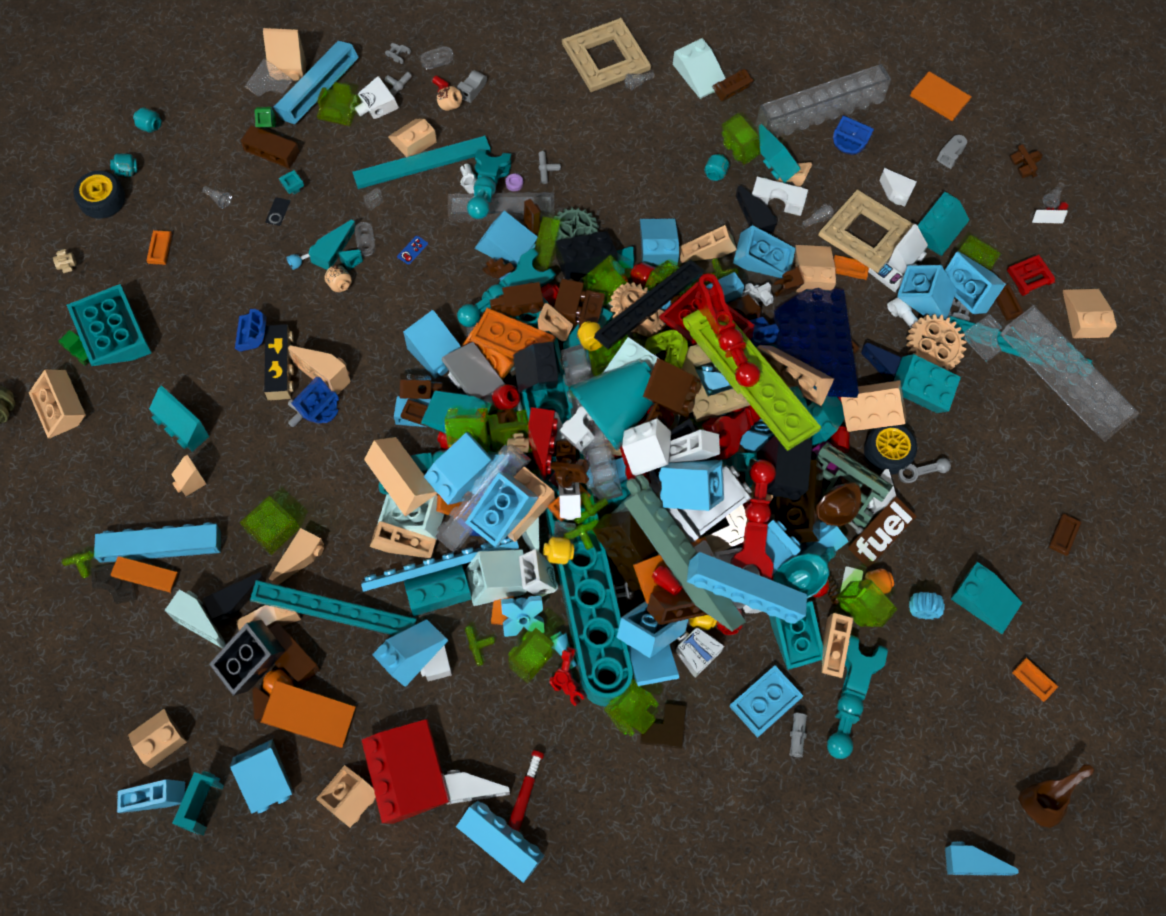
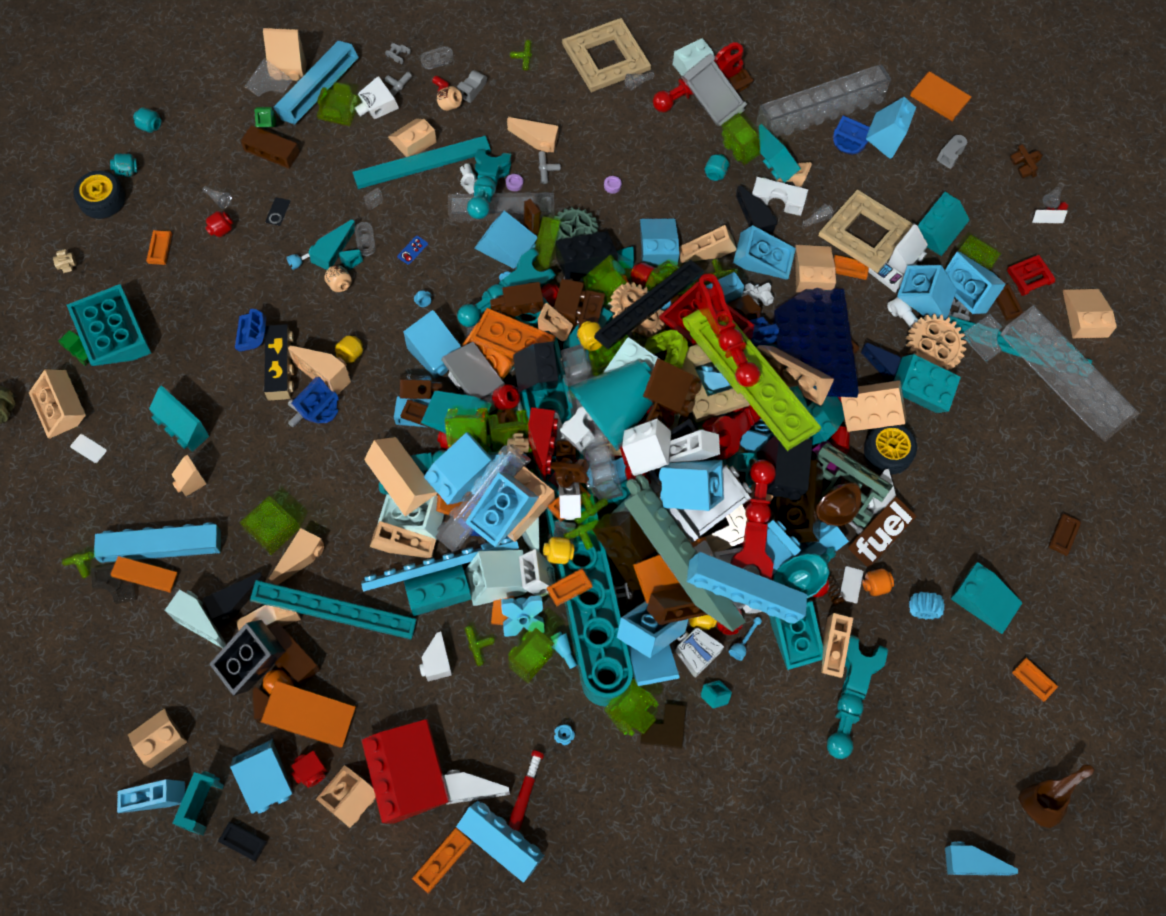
(88, 448): none -> white sticker
(219, 224): none -> red head
(242, 841): none -> black tile
(291, 182): teal tile -> none
(308, 769): none -> red brick
(349, 349): none -> yellow head
(410, 651): medium azure slope -> none
(422, 298): none -> medium azure plate
(442, 860): none -> orange tile
(497, 268): reddish brown slope -> none
(526, 55): none -> clear neon green piece
(537, 134): none -> light nougat slope
(564, 680): red piece -> none
(569, 587): none -> orange tile
(569, 734): none -> medium azure plate
(612, 184): none -> lavender tile
(664, 578): red cone -> none
(713, 90): none -> light grey panel
(716, 694): none -> teal slope
(724, 60): none -> red piece
(738, 650): none -> medium azure hinge
(766, 701): medium azure plate -> none
(791, 282): reddish brown hinge -> none
(798, 735): light grey pin -> none
(866, 603): clear neon green brick -> none
(891, 126): none -> medium azure slope
(897, 187): white slope -> none
(942, 465): light grey piece -> none

